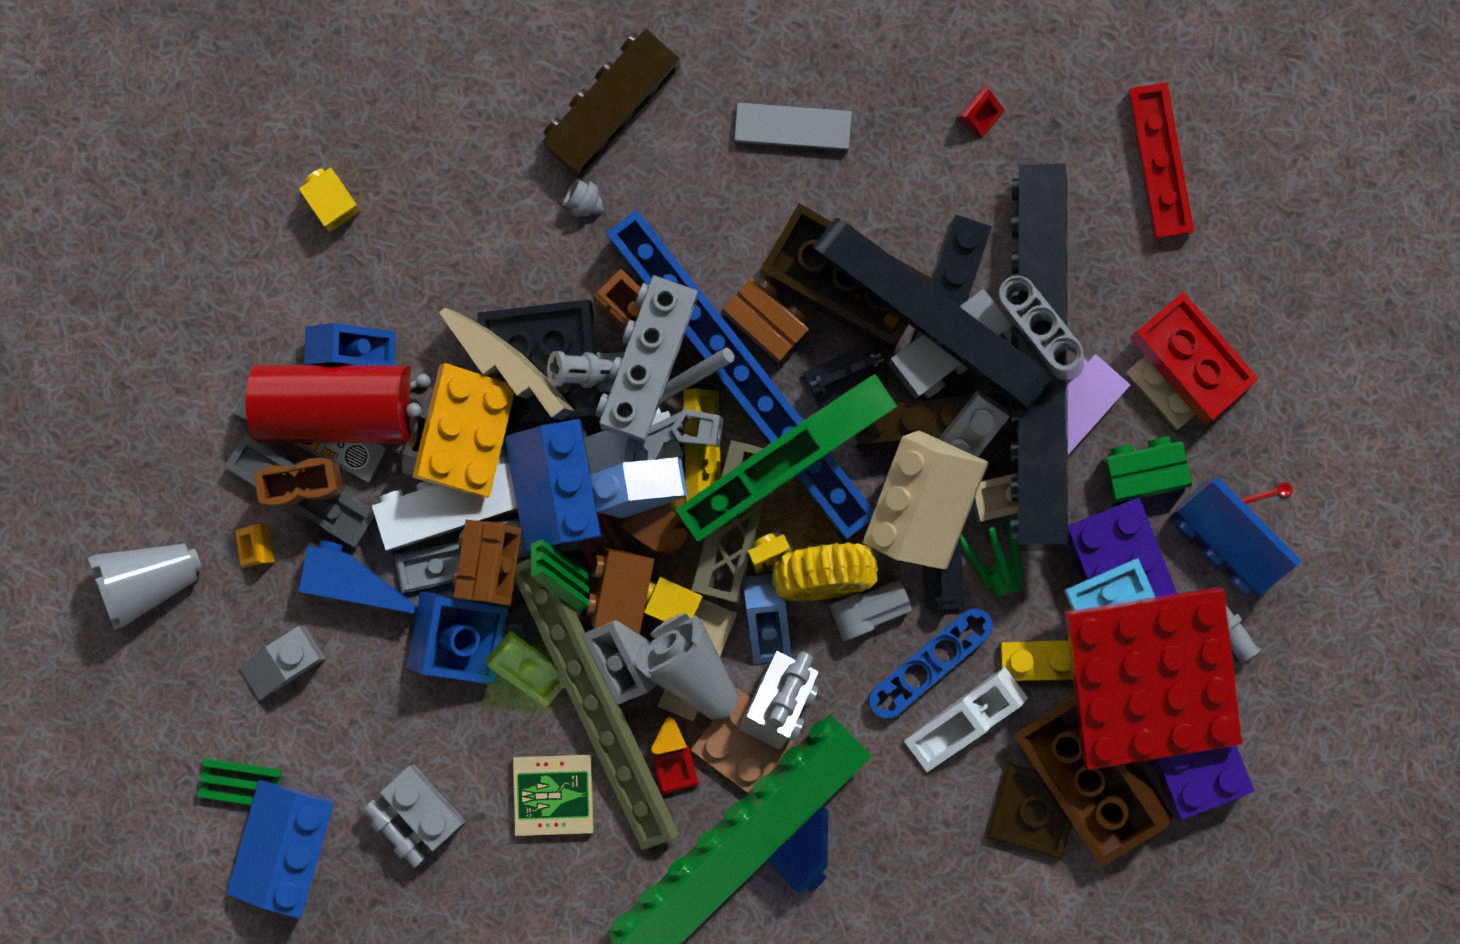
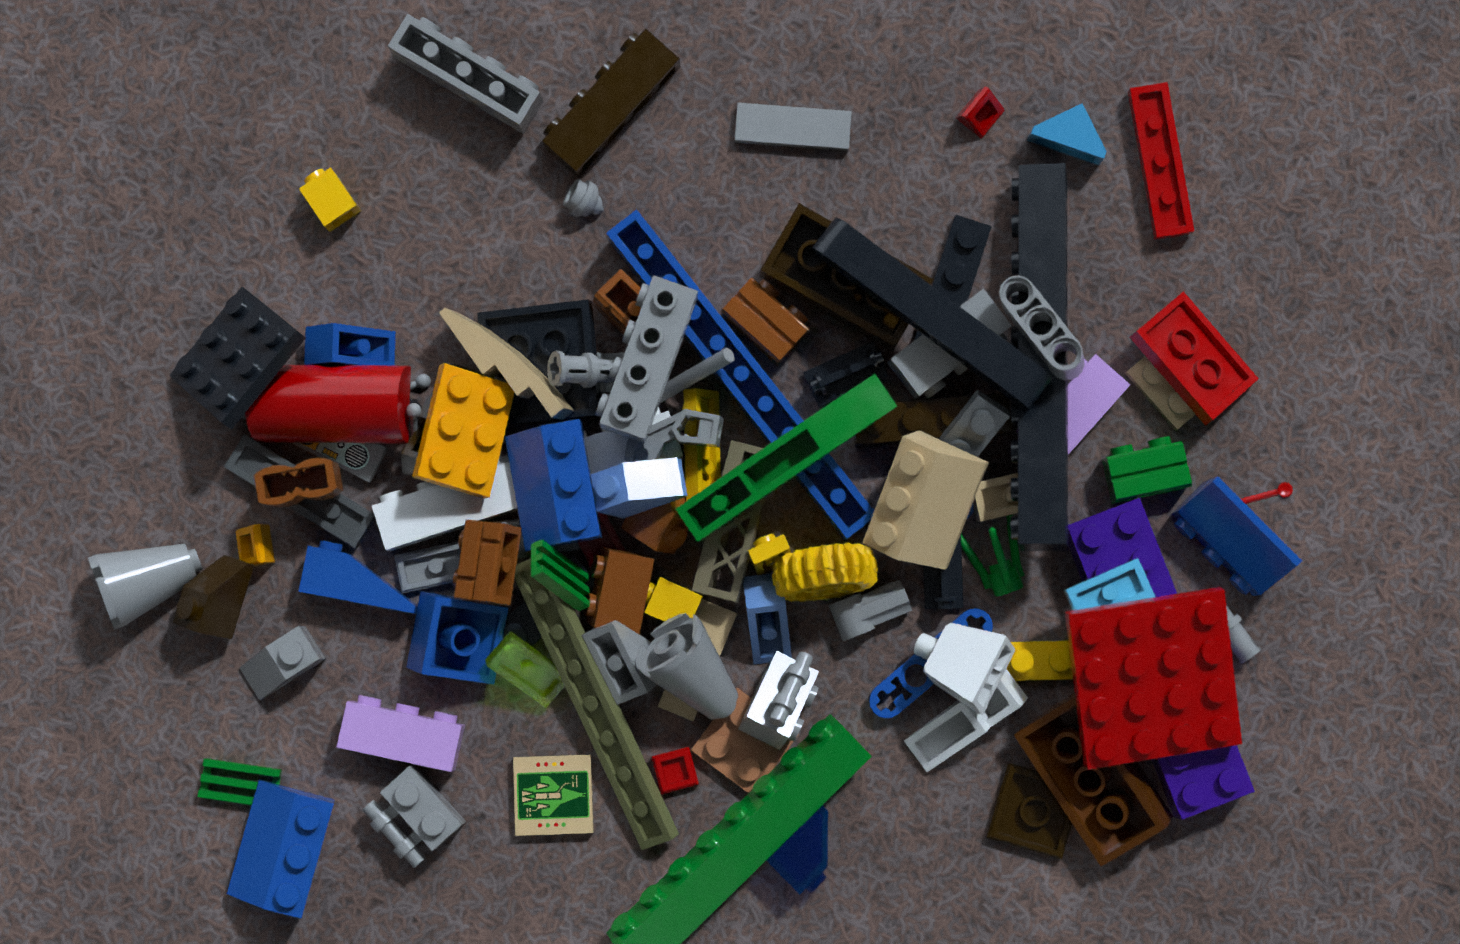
(214, 598): none -> dark brown slope
(237, 357): none -> black plate
(401, 733): none -> lavender brick
(466, 73): none -> light grey brick
(669, 737): light orange slope -> none
(966, 662): none -> white torso
(1070, 134): none -> dark azure slope

